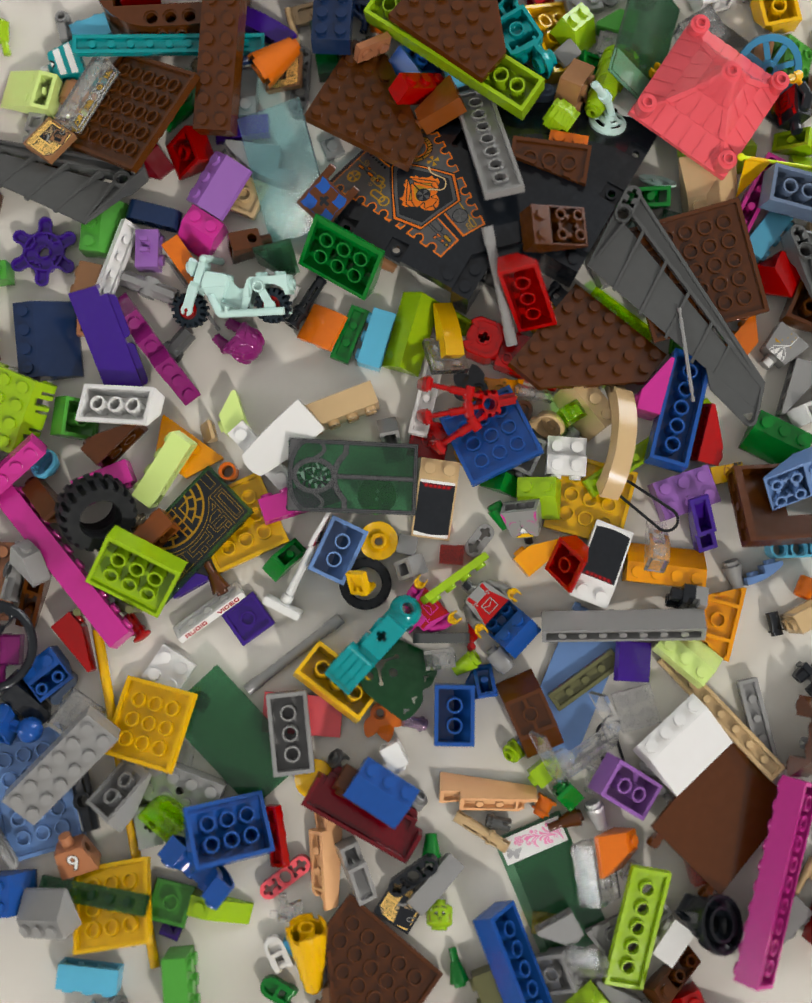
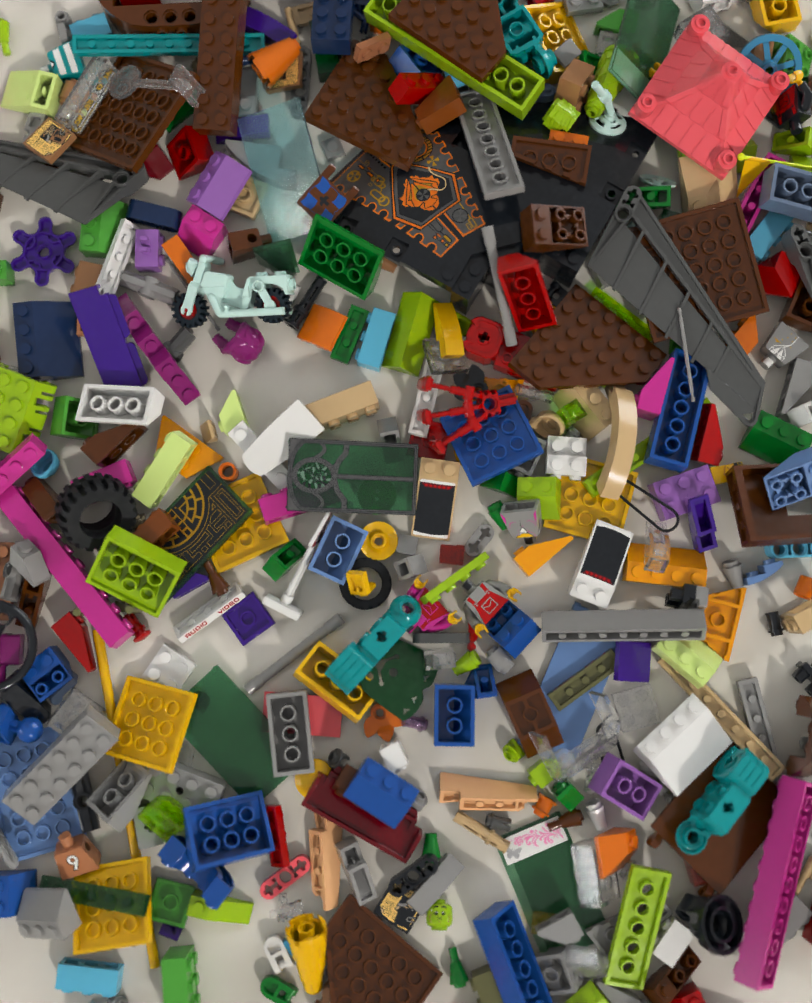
(181, 80): none -> clear piece
(568, 561): red slope -> none
(577, 25): lime slope -> none
(738, 779): none -> teal brick

